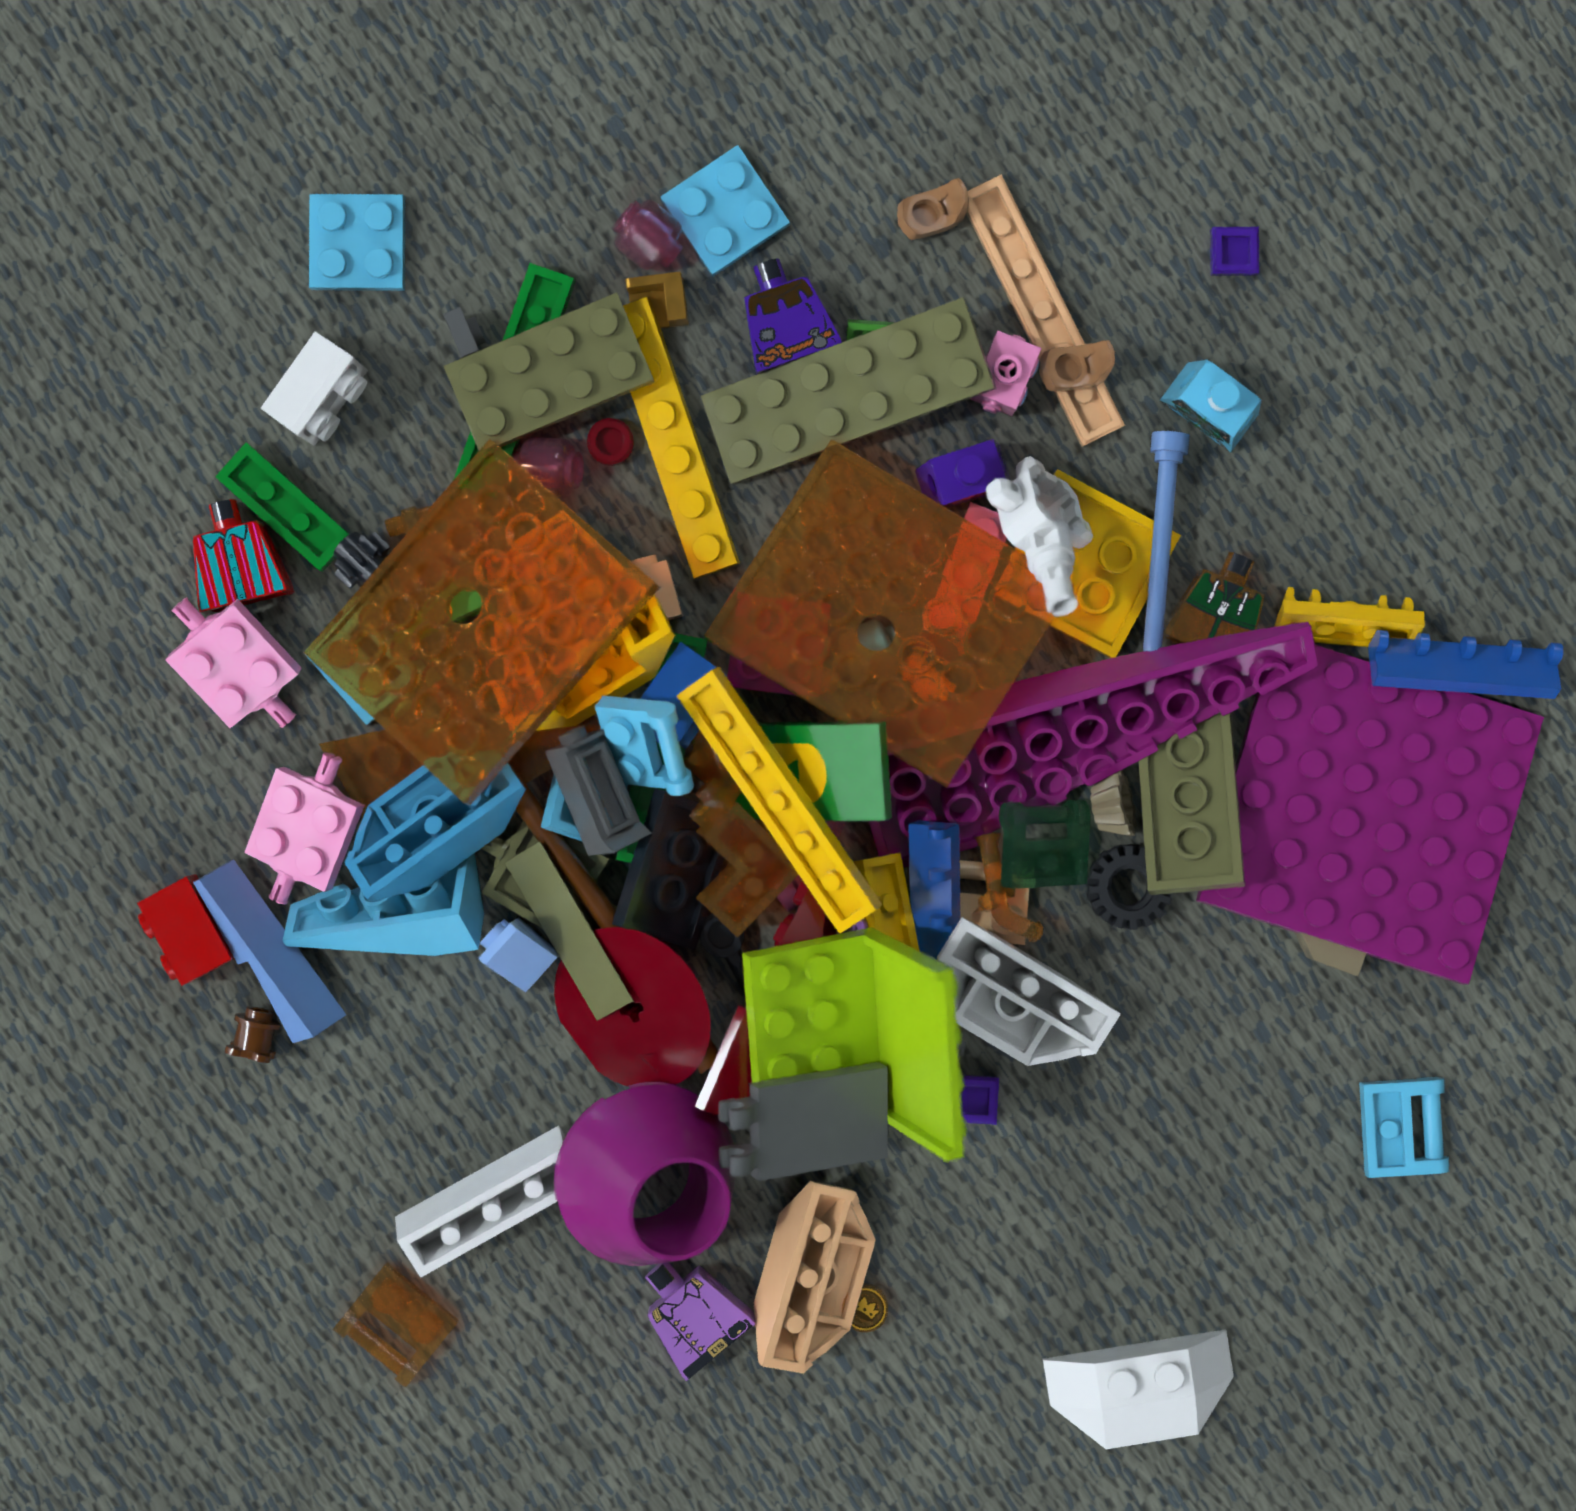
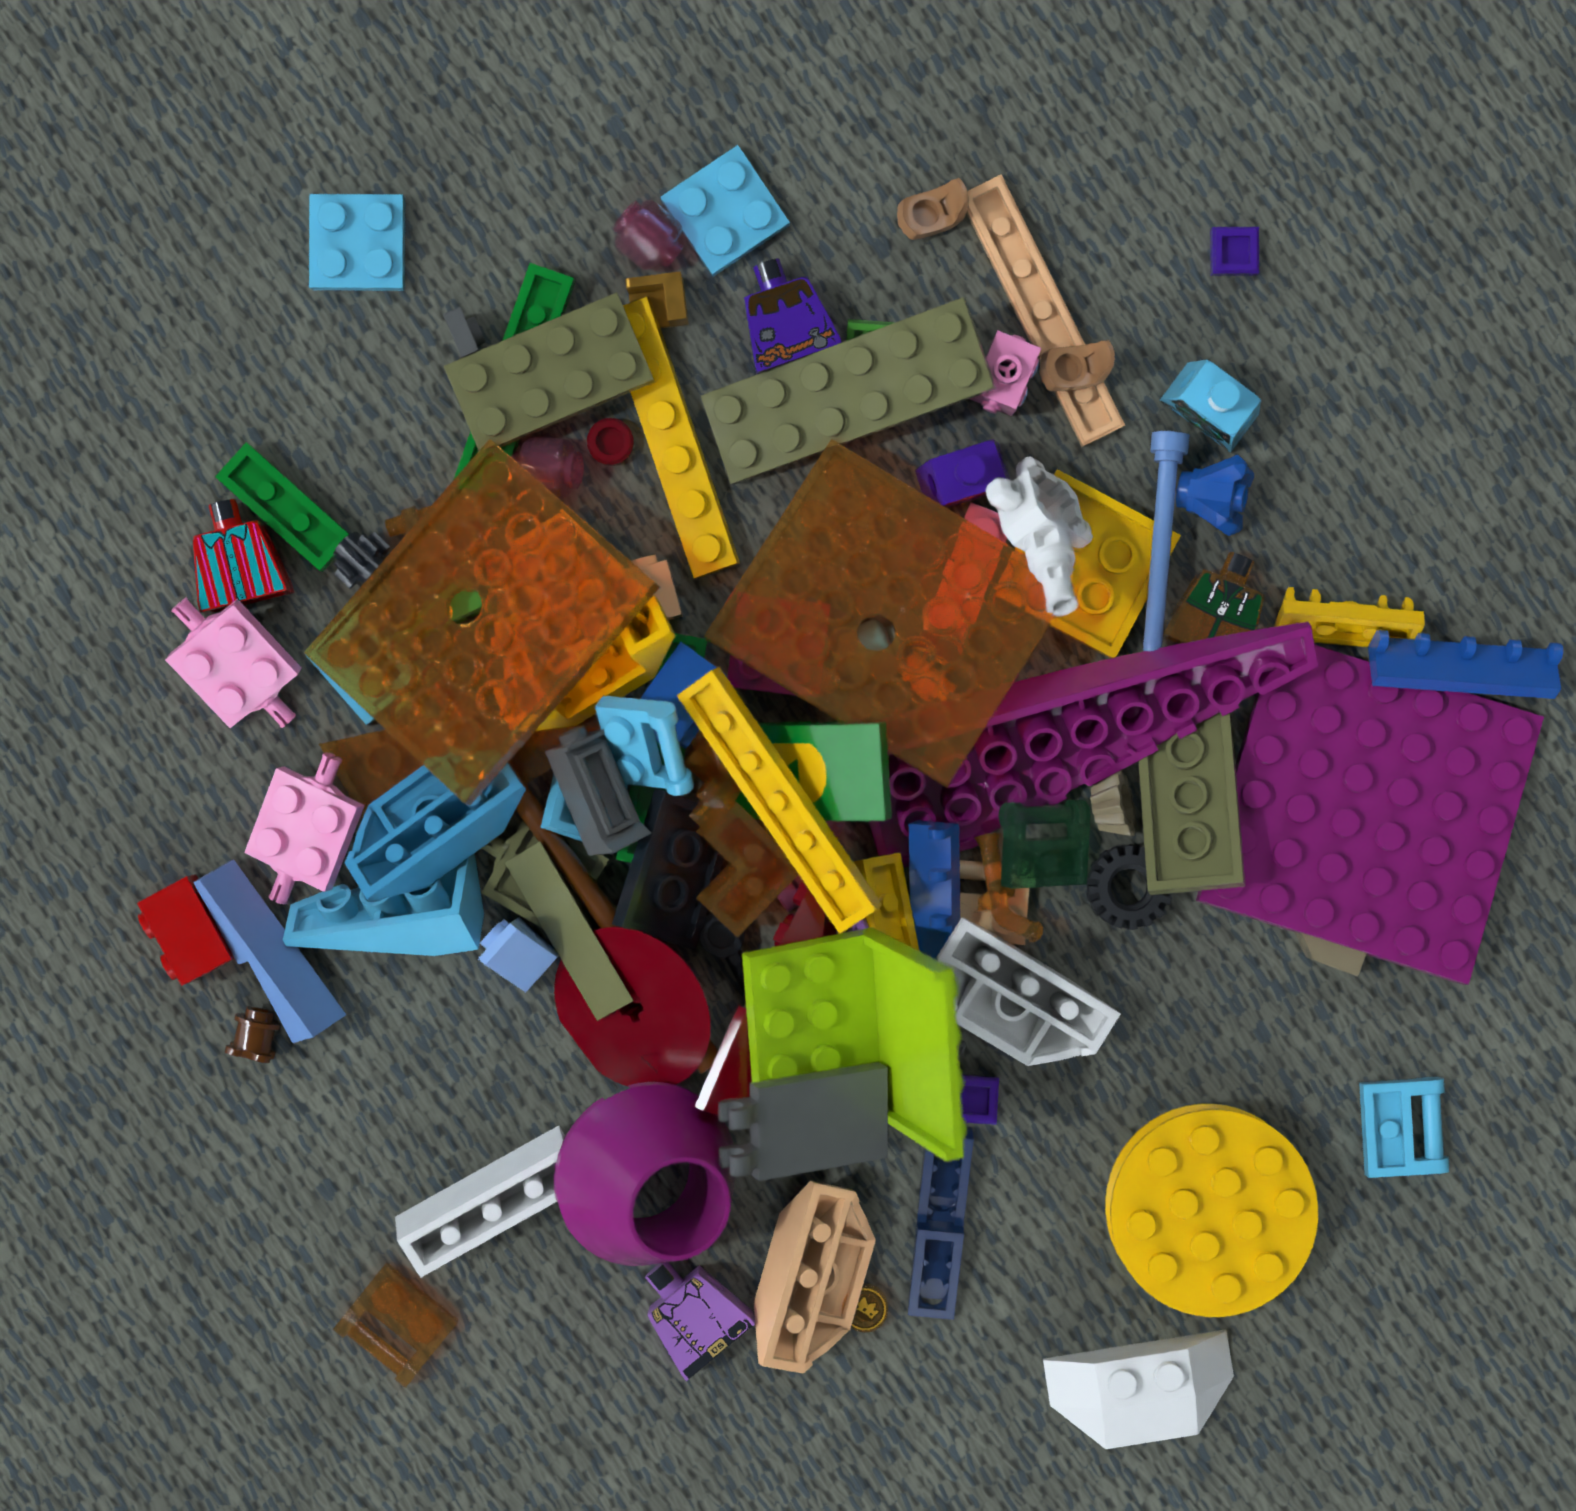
(316, 390): white slope -> none
(939, 1233): none -> dark blue slope
(1211, 1210): none -> yellow wheel
(1217, 493): none -> blue rock

